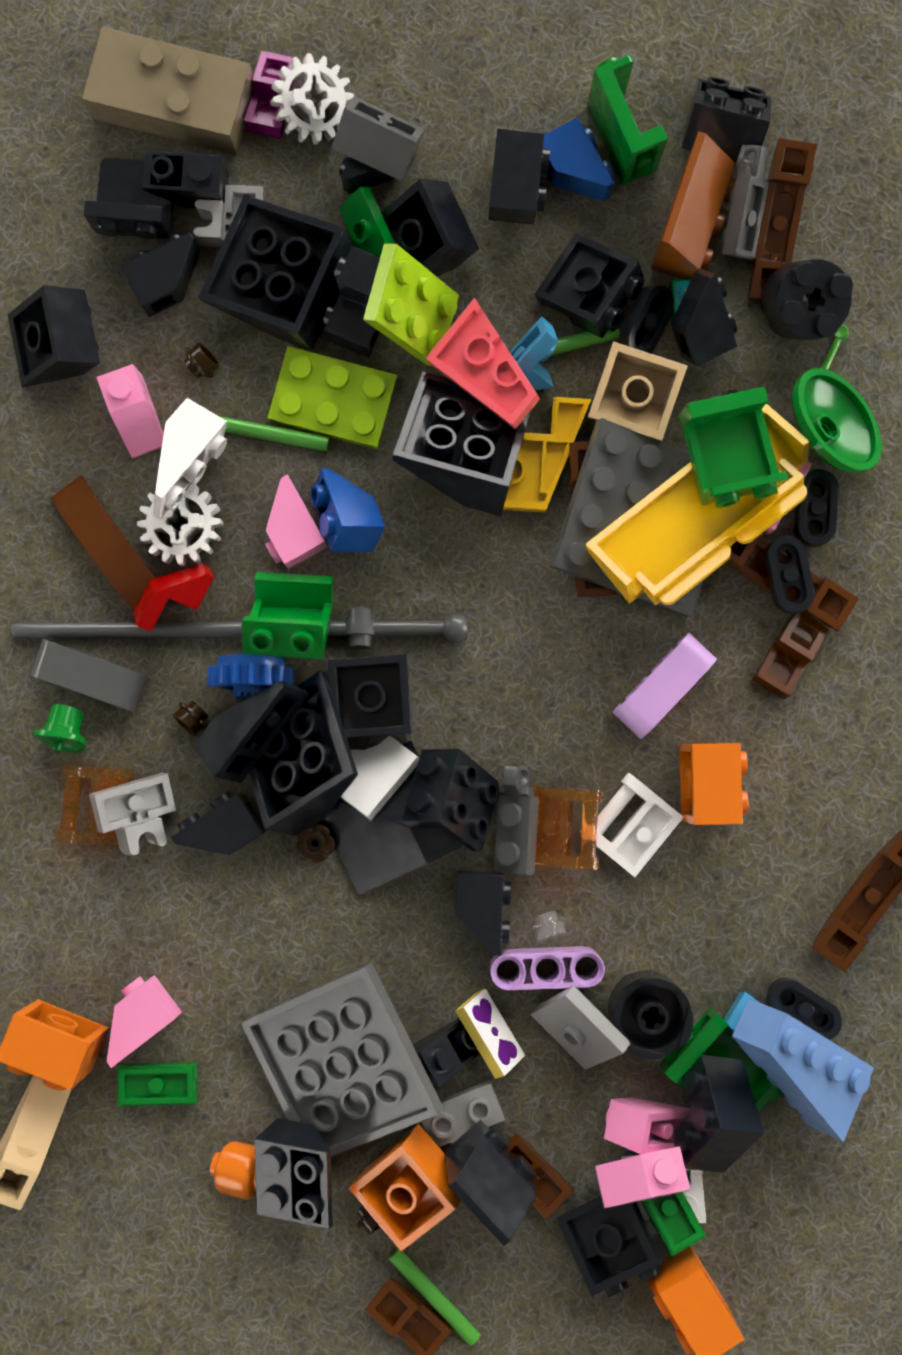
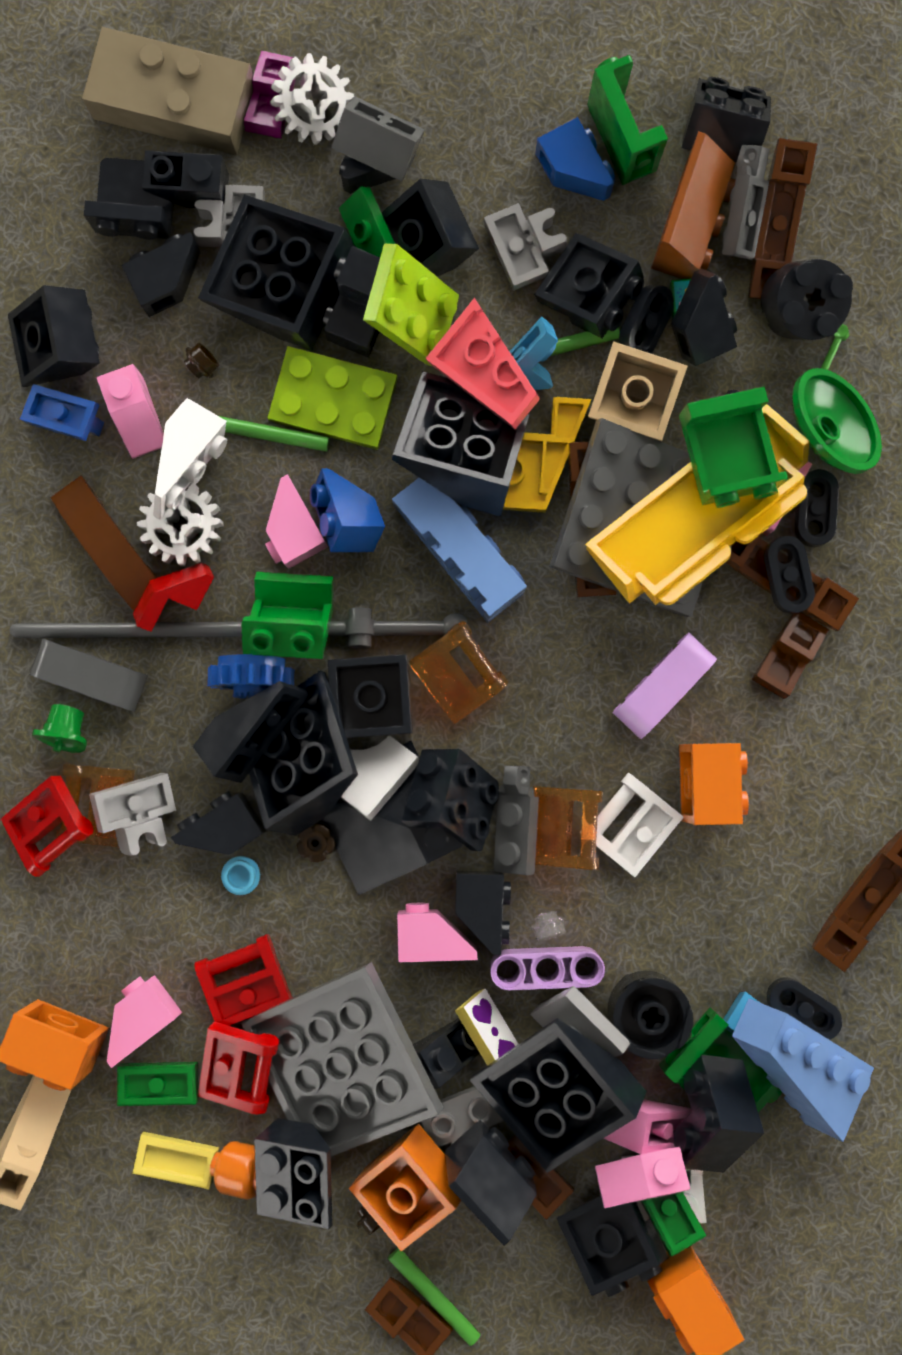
(38, 816): none -> red plate
(61, 413): none -> blue plate
(174, 1160): none -> light yellow tile
(191, 717): dark brown plate -> none
(225, 1065): none -> red plate
(240, 875): none -> medium azure plate
(247, 994): none -> red plate
(430, 936): none -> bright pink slope
(449, 682): none -> clear orange plate
(461, 548): none -> medium blue wedge
(518, 176): black brick -> none
(523, 243): none -> light grey plate
(560, 1093): none -> black slope

